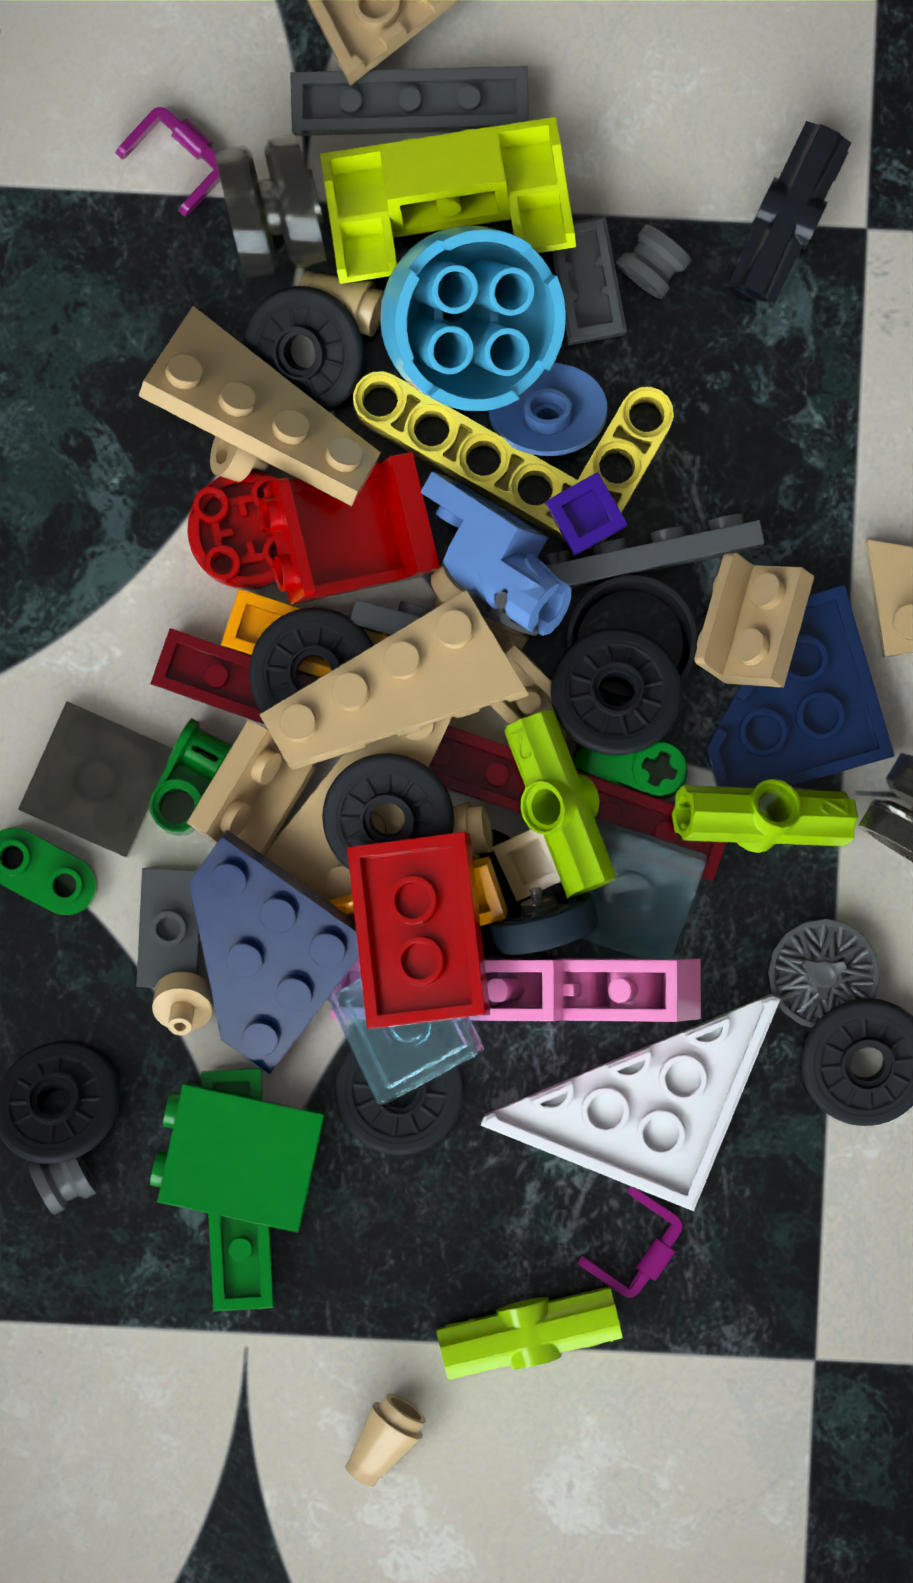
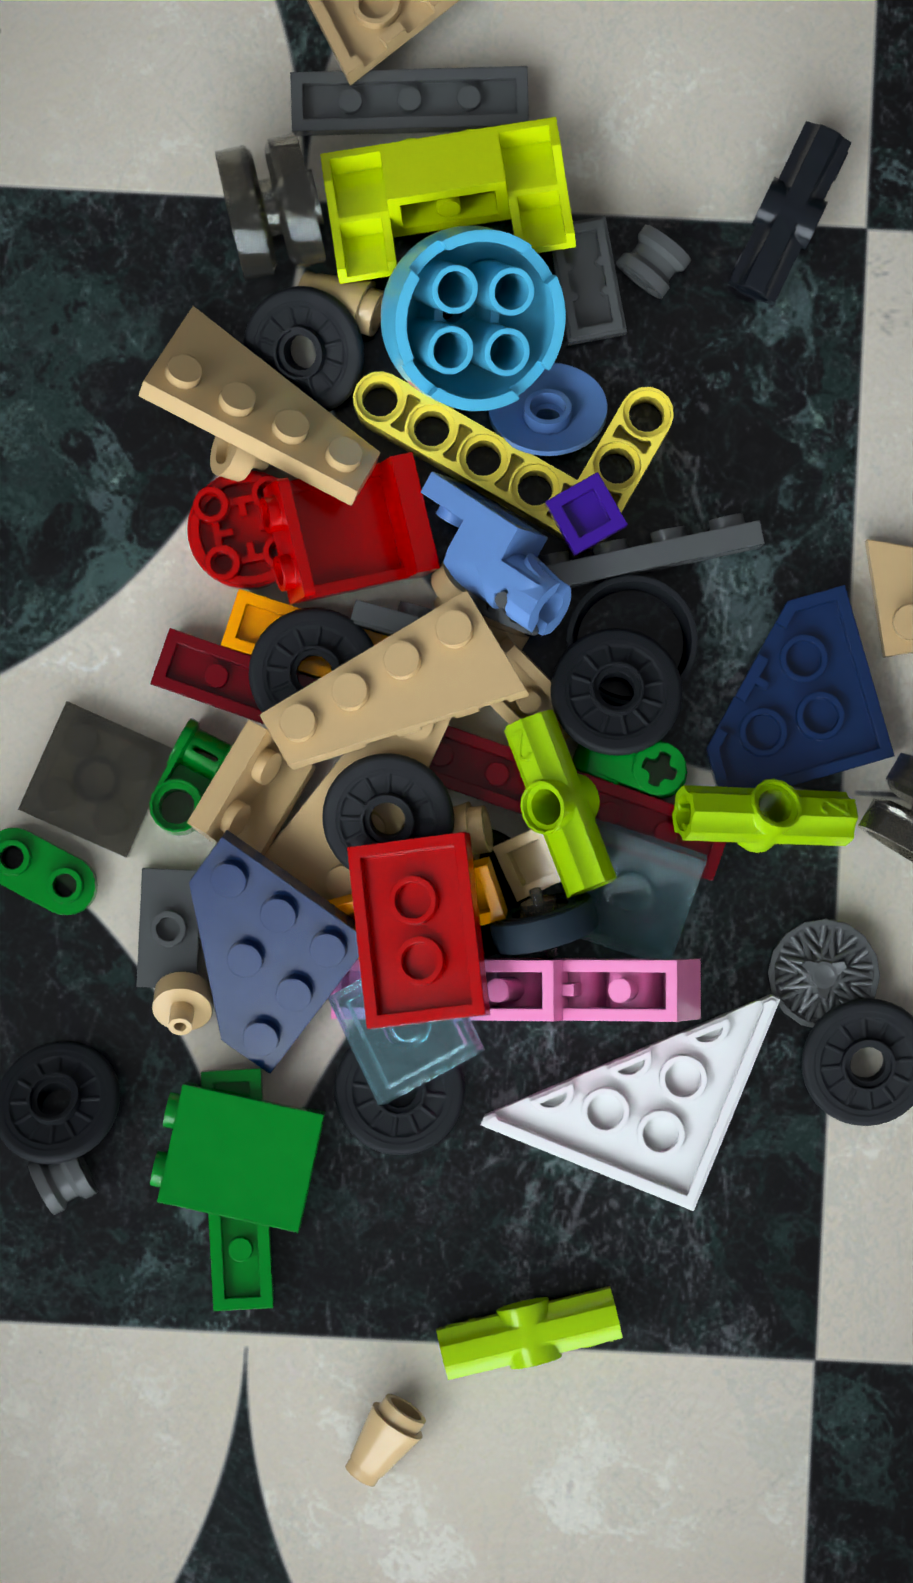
(188, 137): magenta piece -> none
(655, 1258): magenta piece -> none
(753, 622): tan bracket -> none

